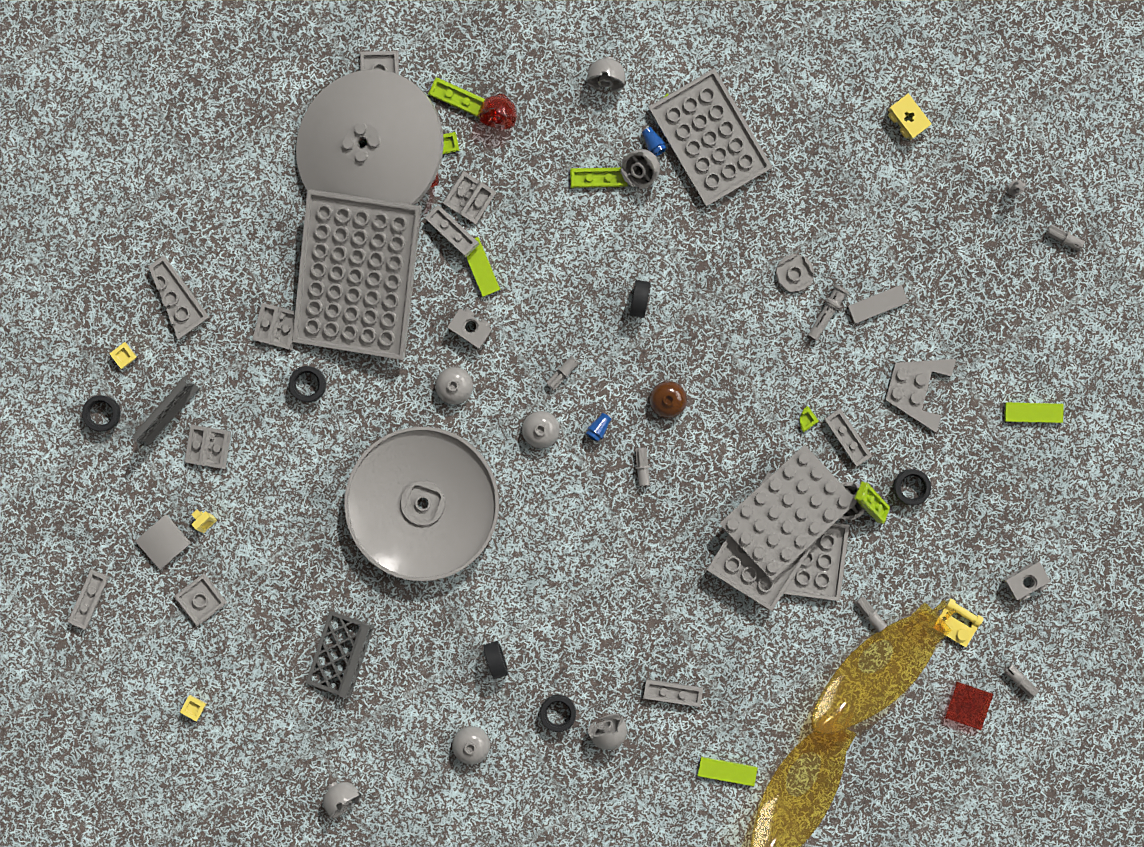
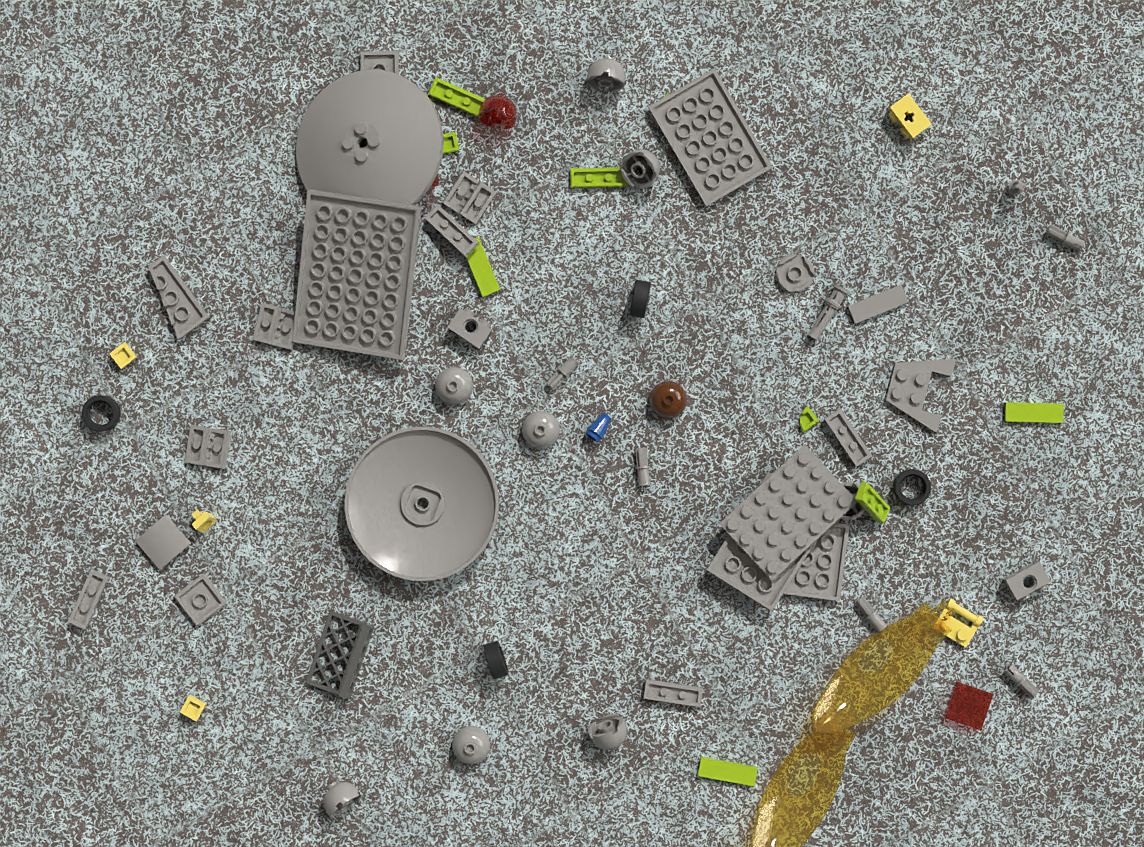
(166, 411): dark grey fence -> none
(293, 388): black tyre -> none
(558, 727): black tyre -> none
(654, 142): blue cone -> none

